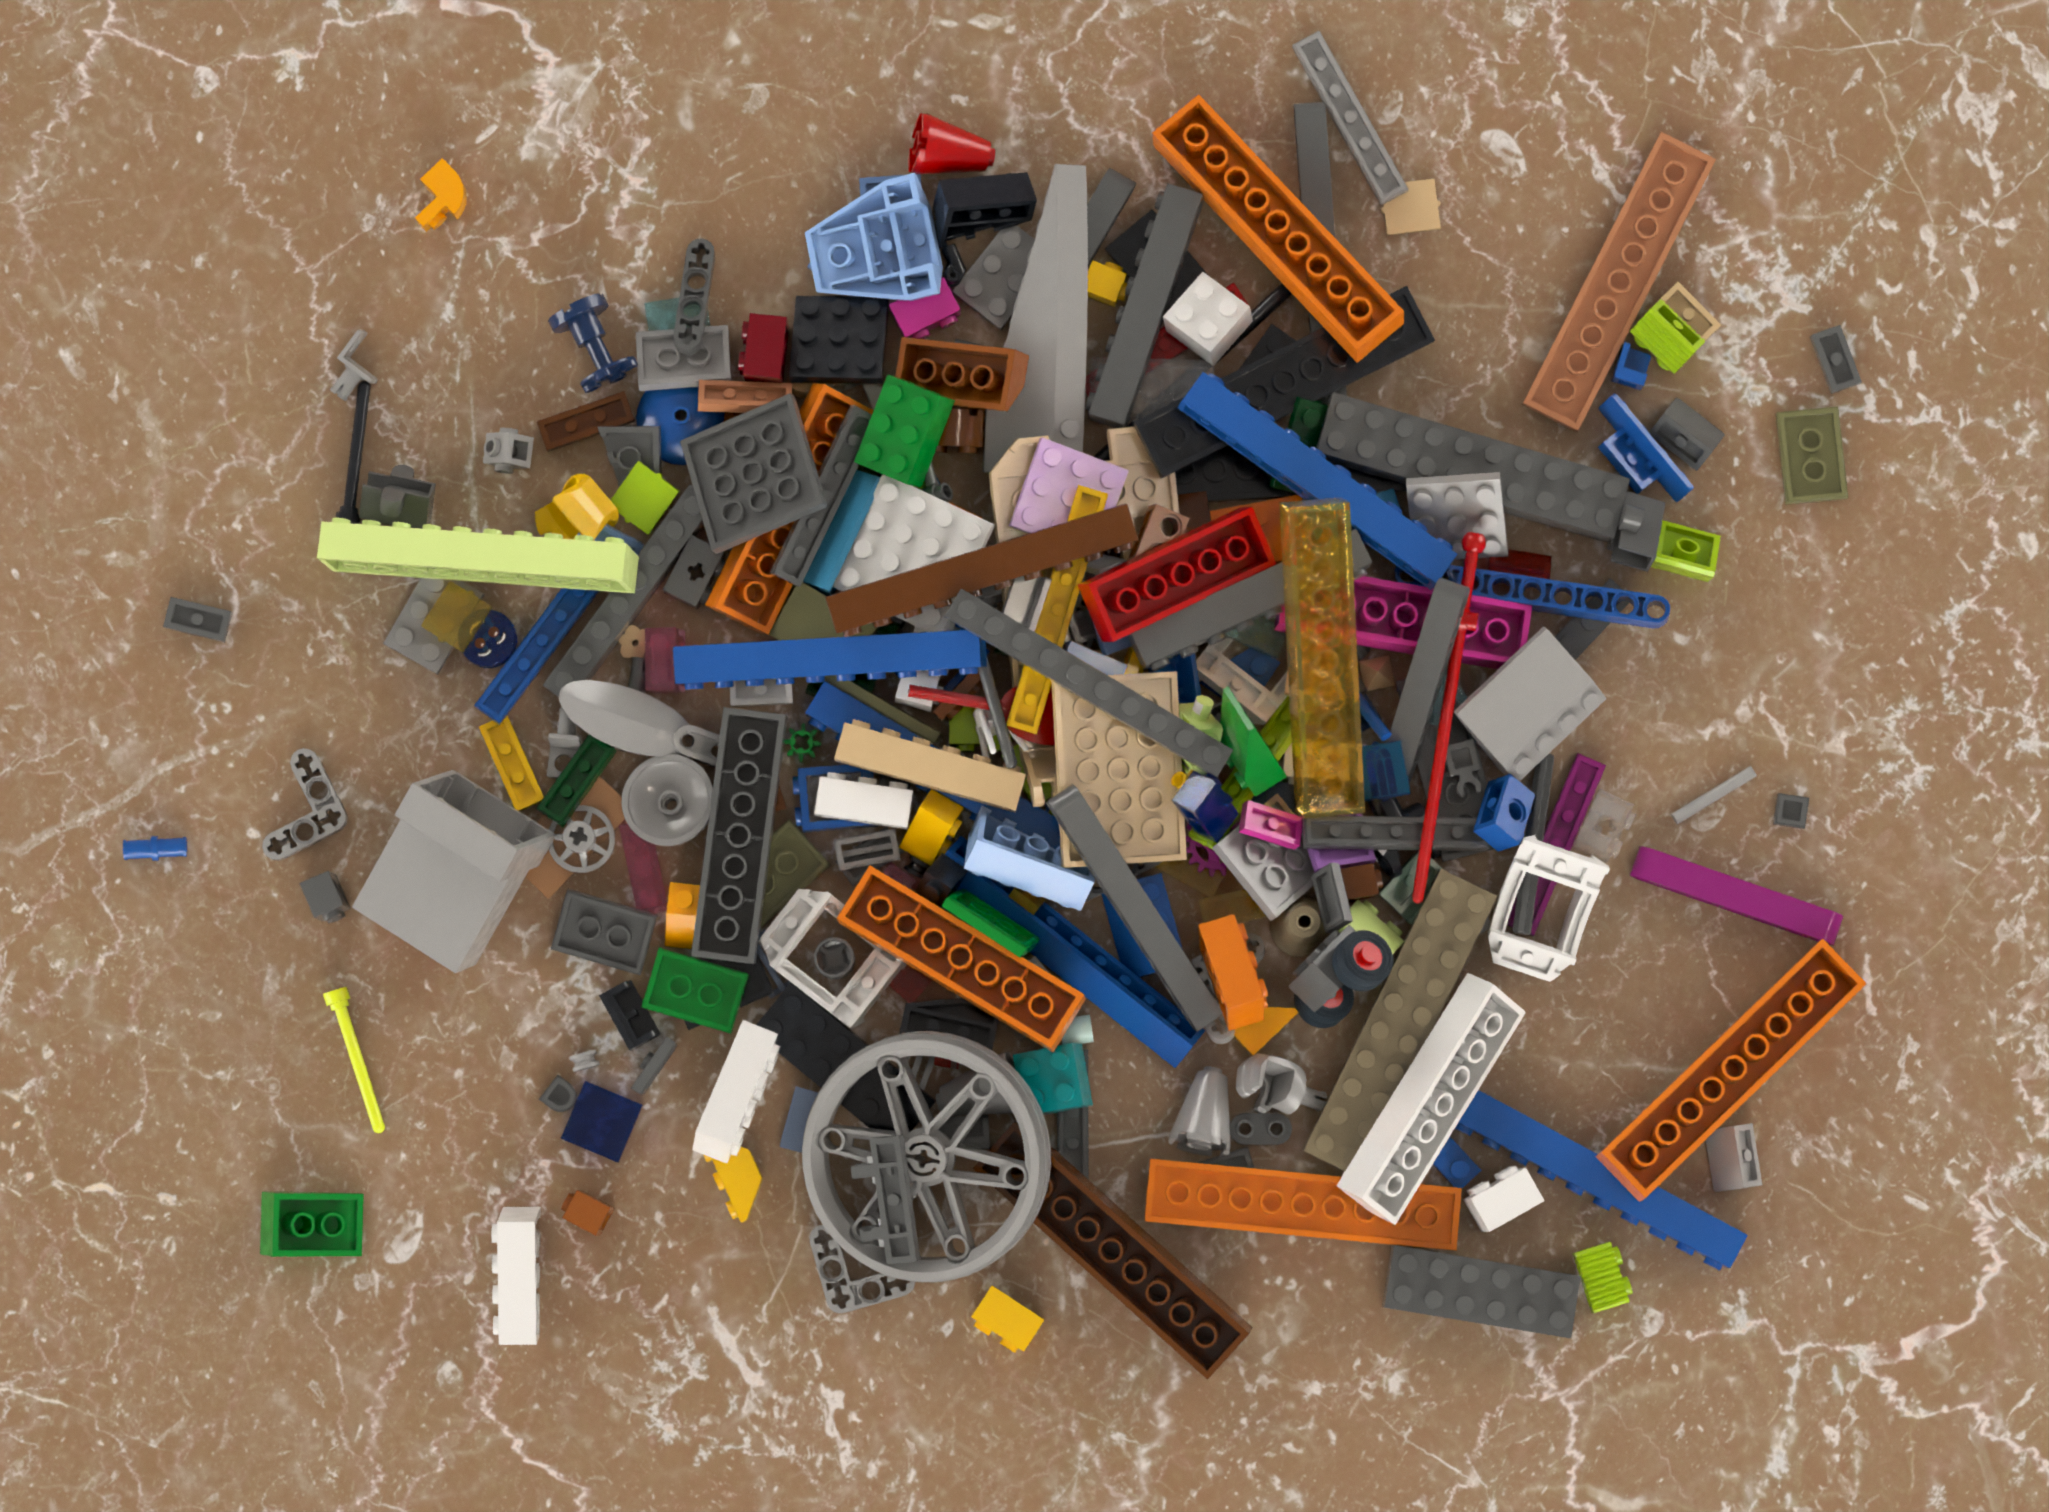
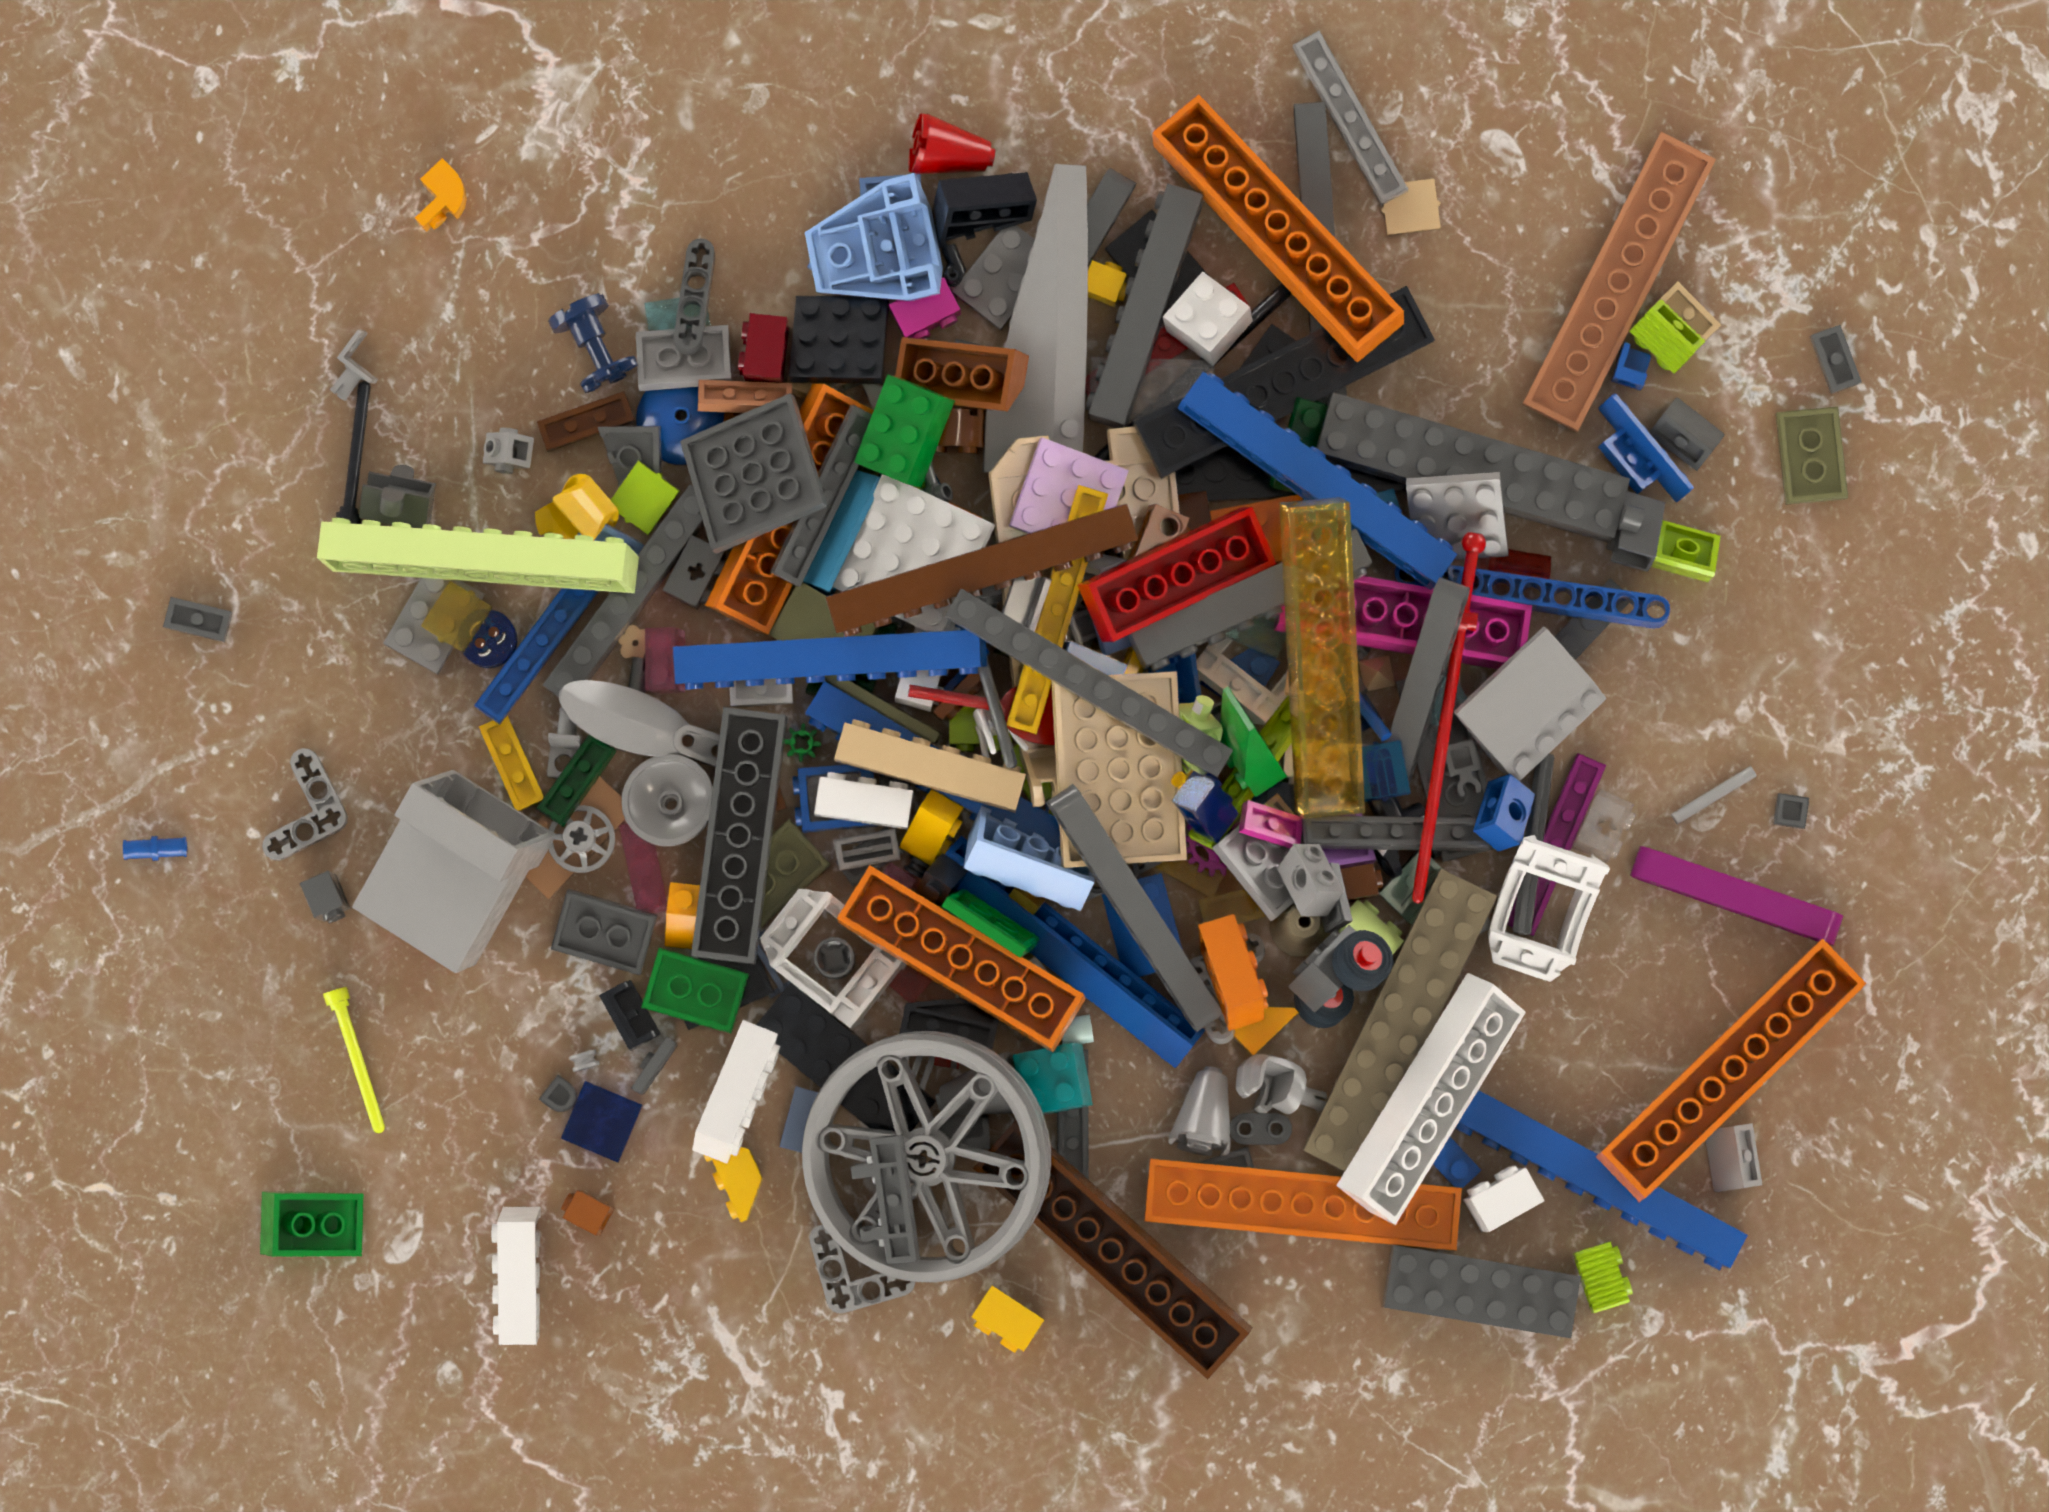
(1310, 880): none -> light grey brick

